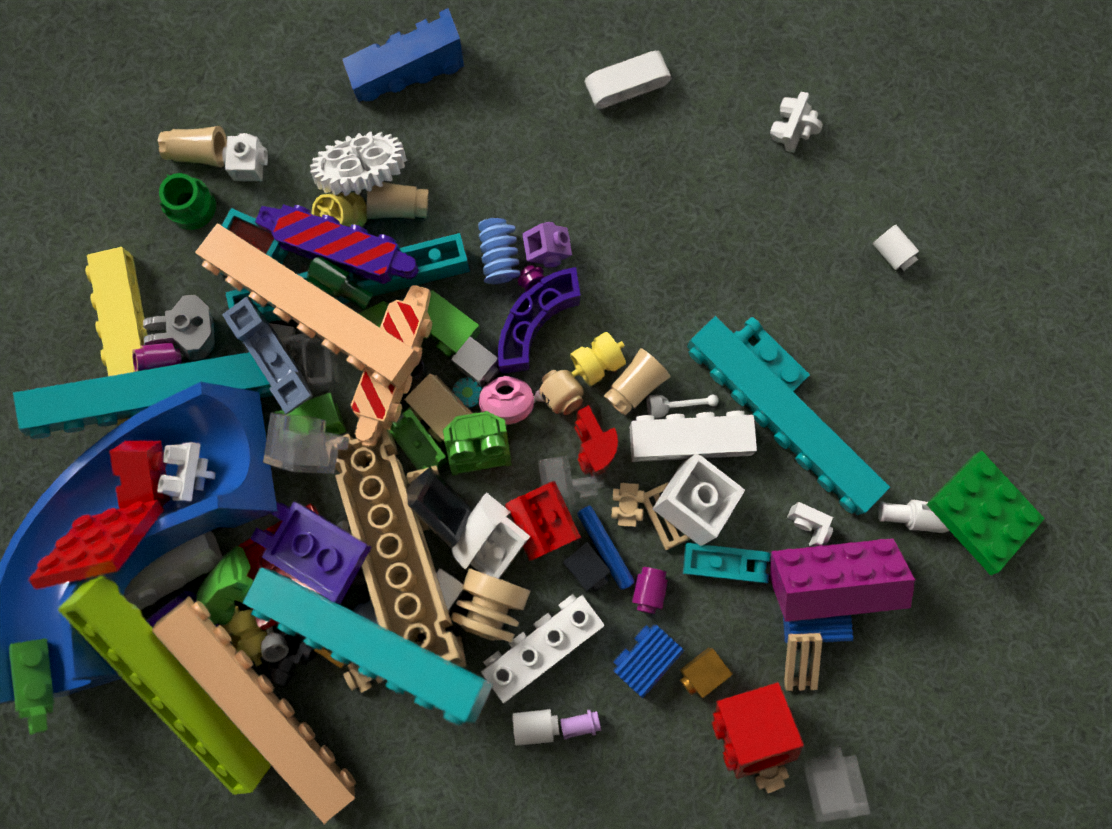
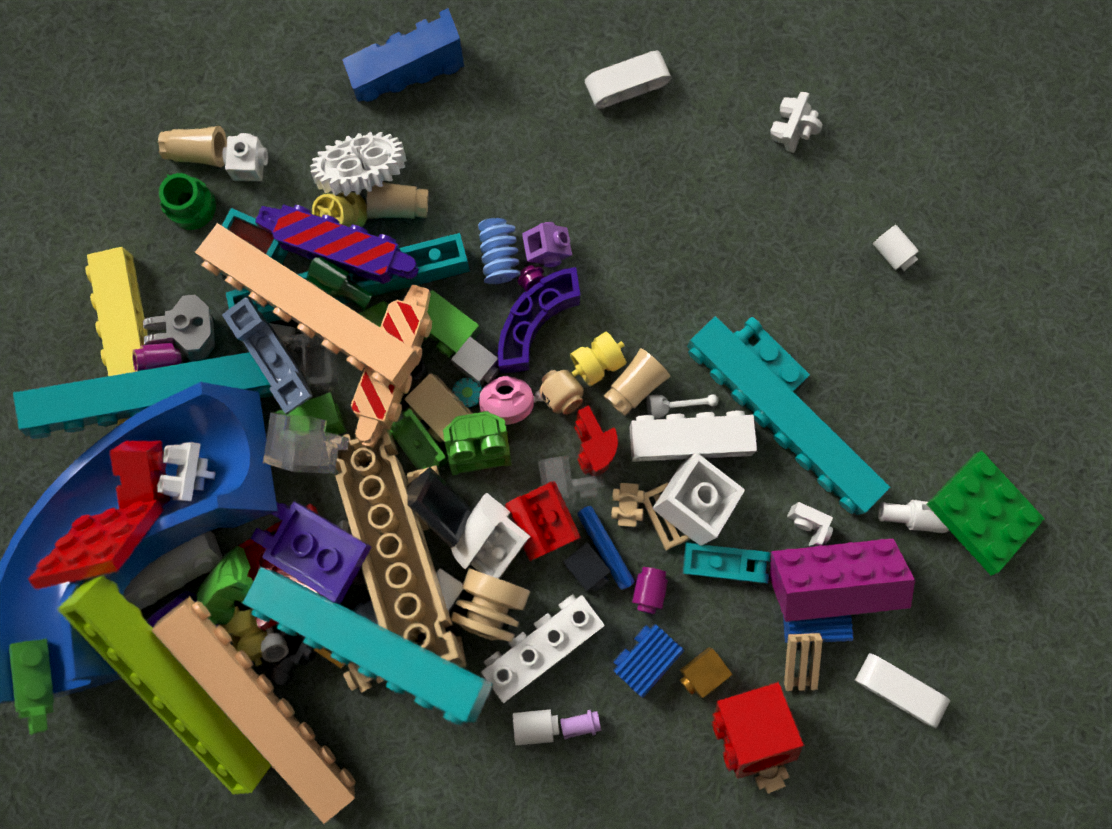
(836, 786): clear plate -> none
(902, 690): none -> white beam

